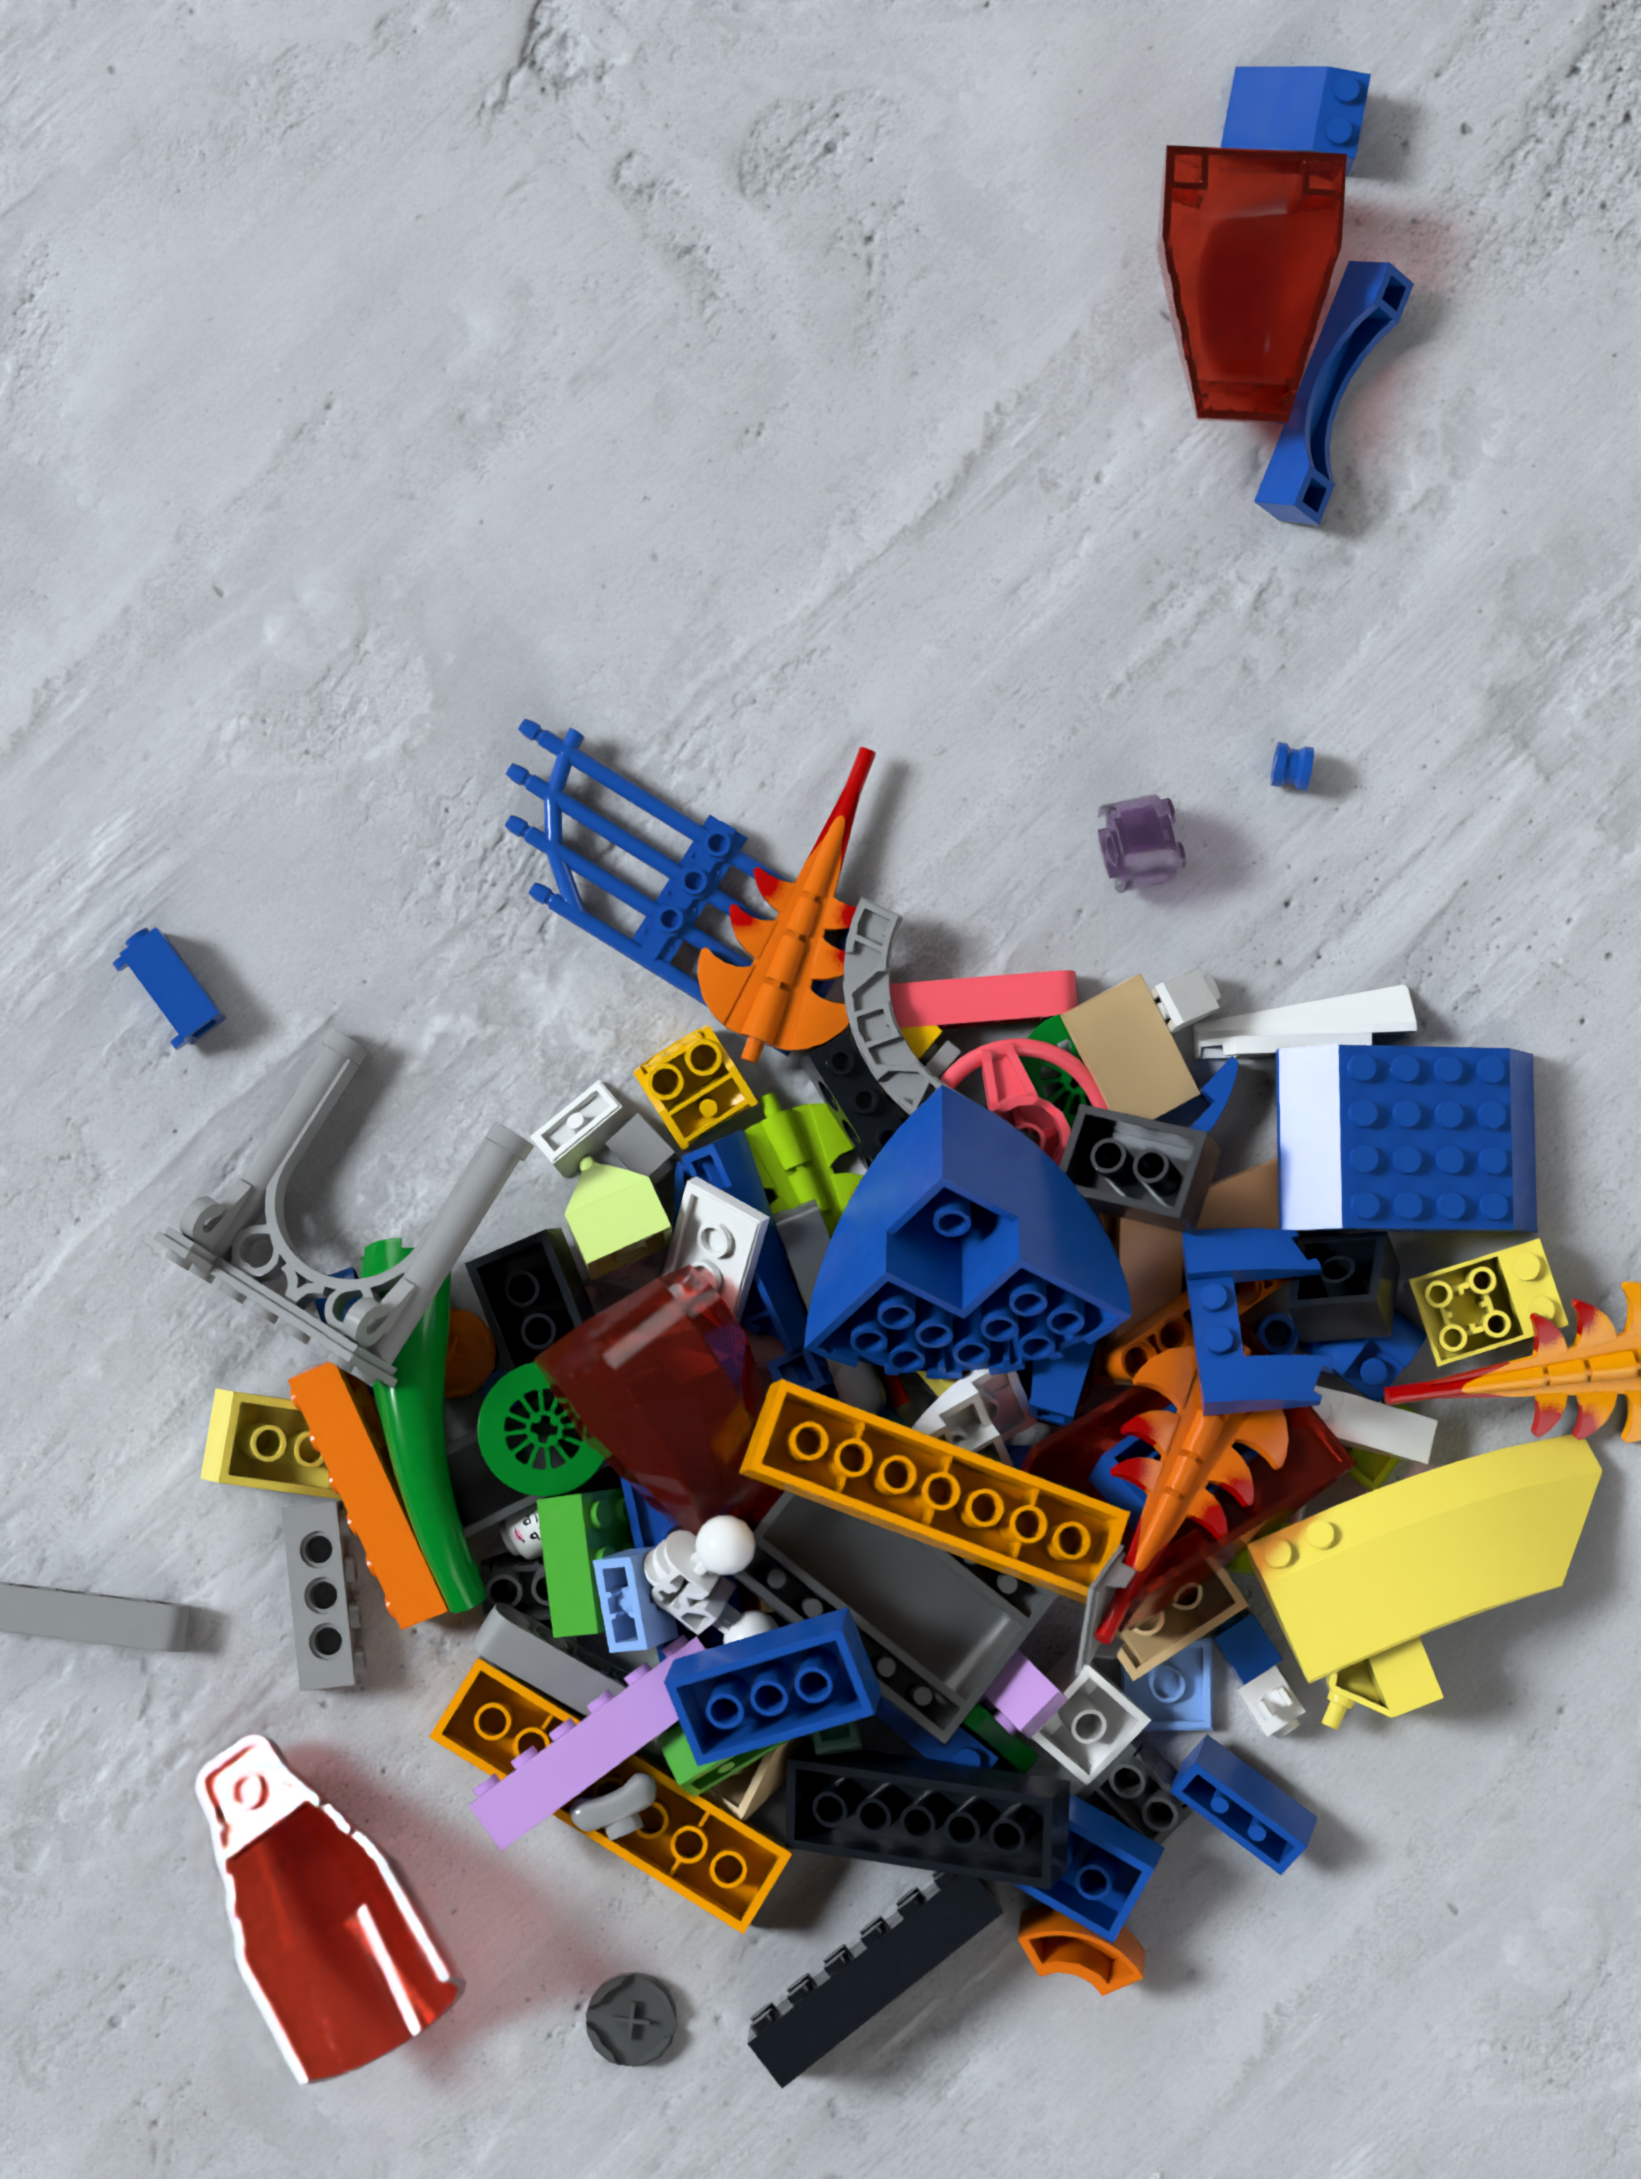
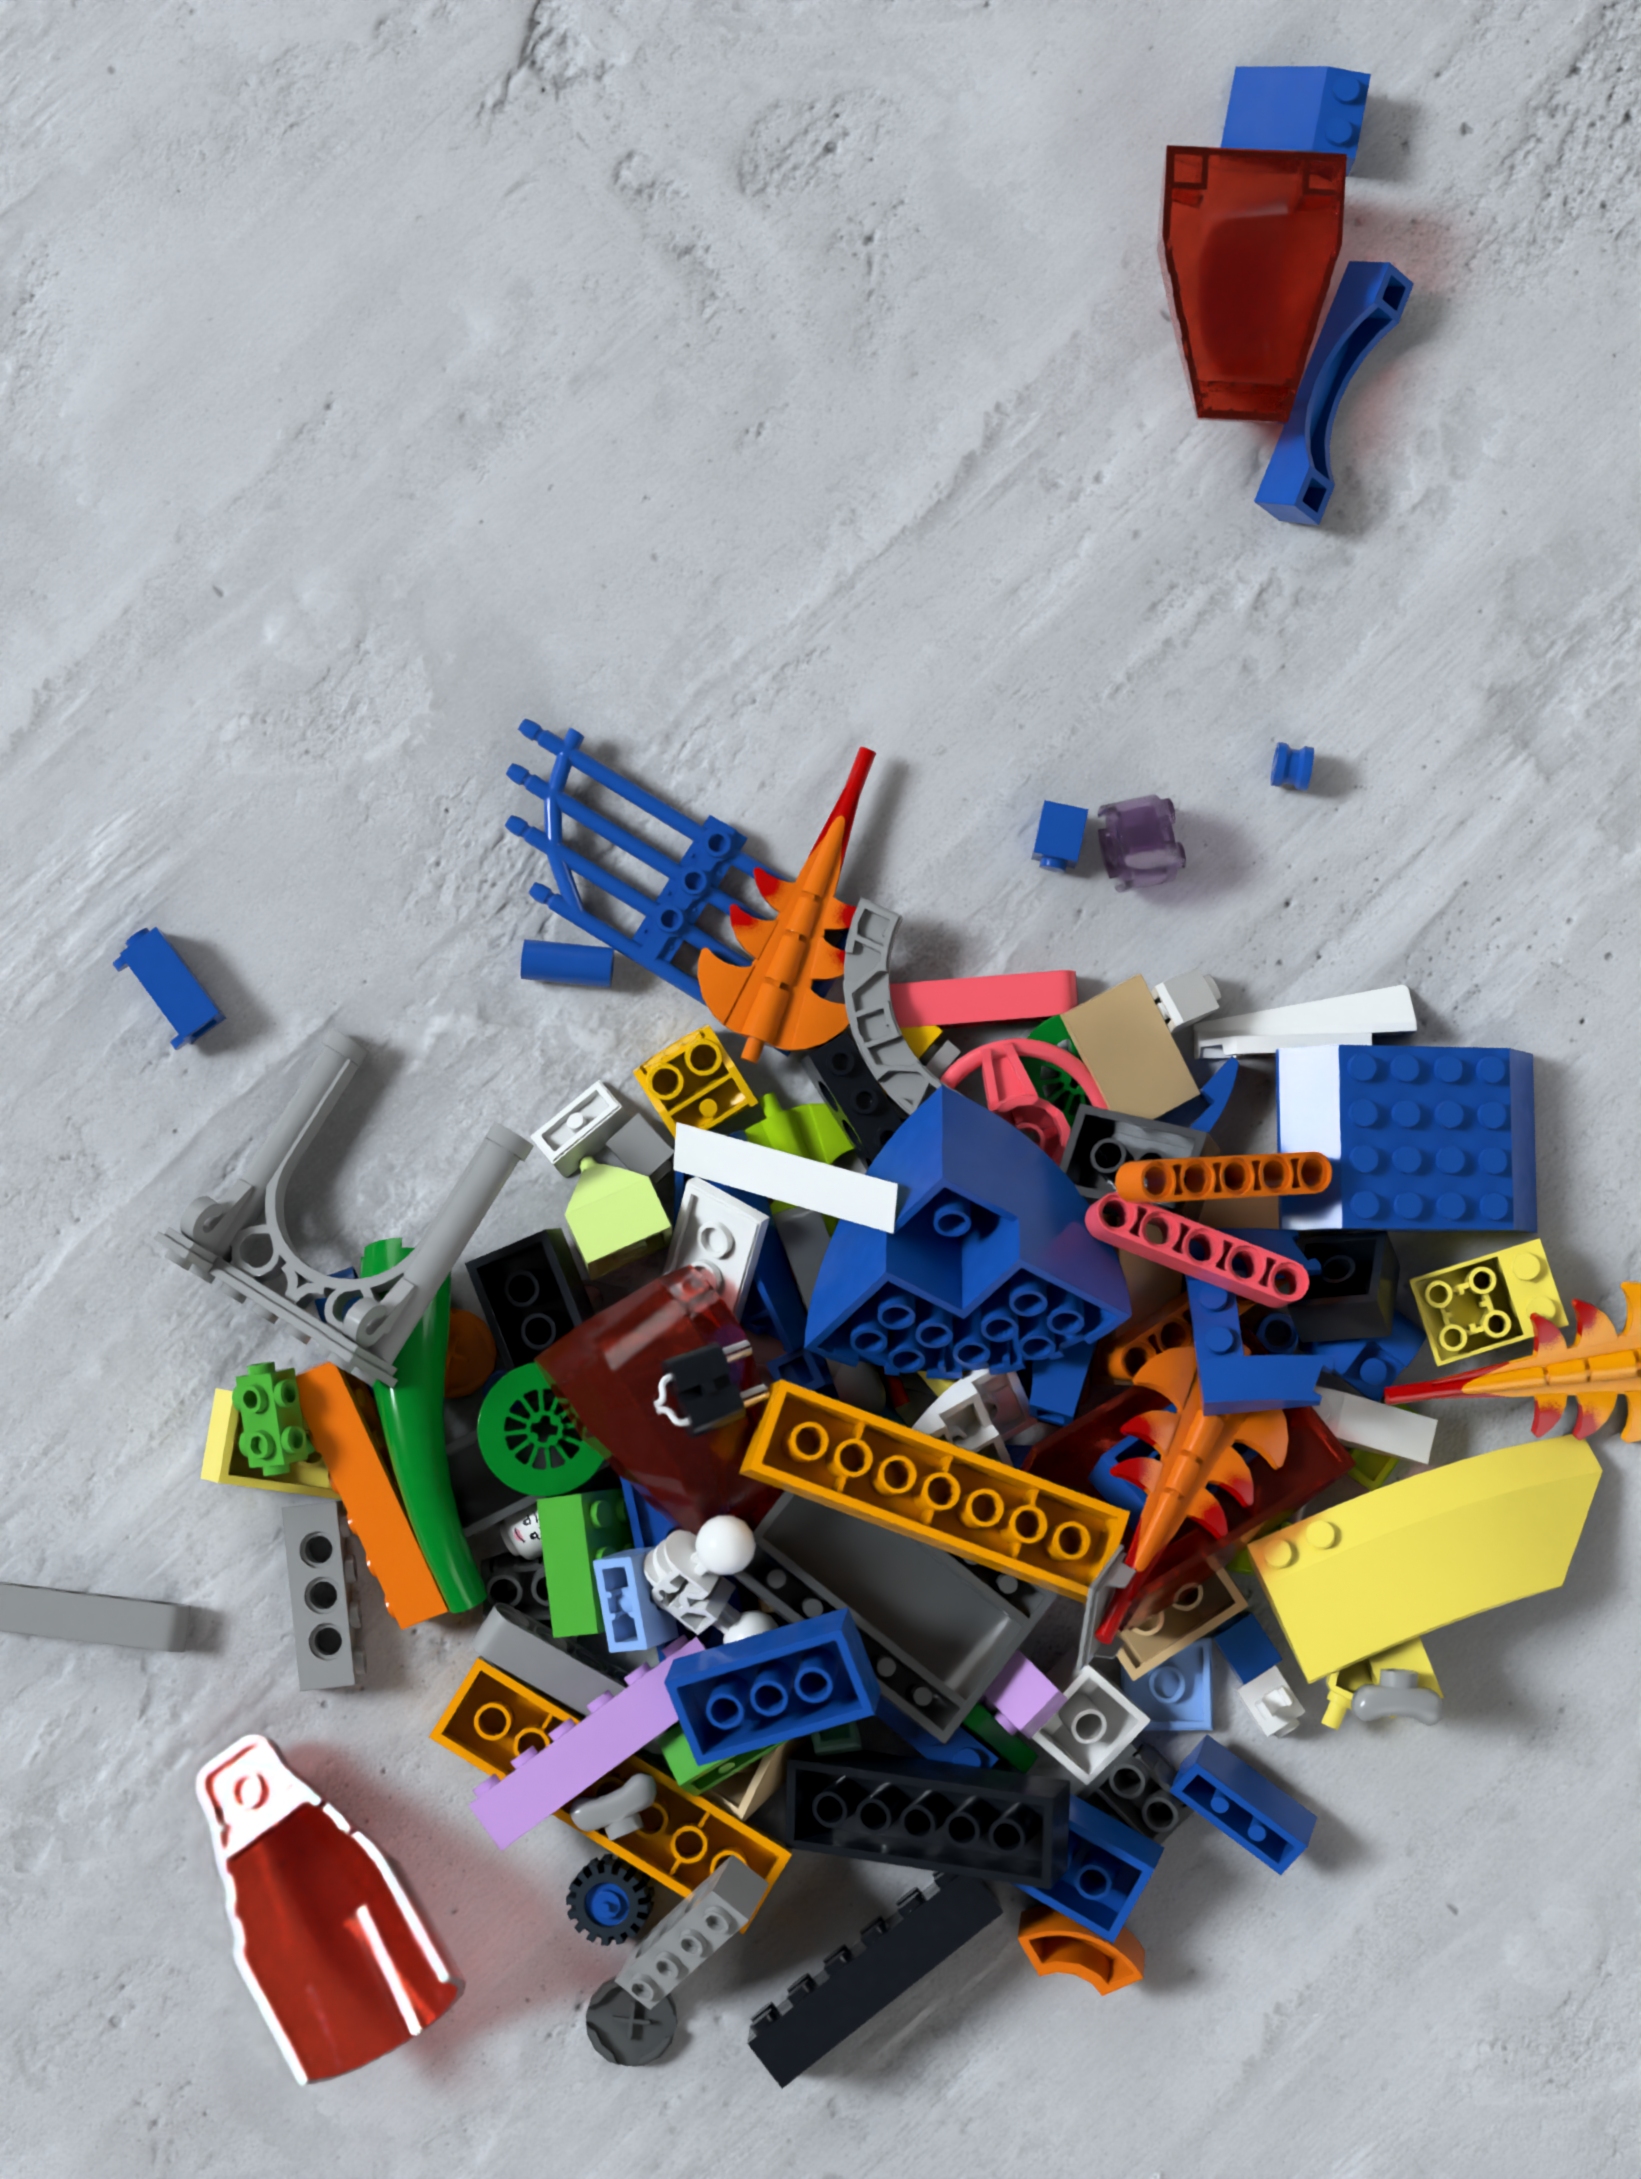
(271, 1418): none -> bright green brick
(567, 963): none -> blue piece
(610, 1900): none -> black wheel
(692, 1932): none -> light grey brick
(705, 1389): none -> black piece
(786, 1177): none -> white sticker
(1059, 836): none -> blue brick
(1206, 1178): none -> orange beam
(1218, 1249): none -> coral beam
(1397, 1697): none -> light grey piece

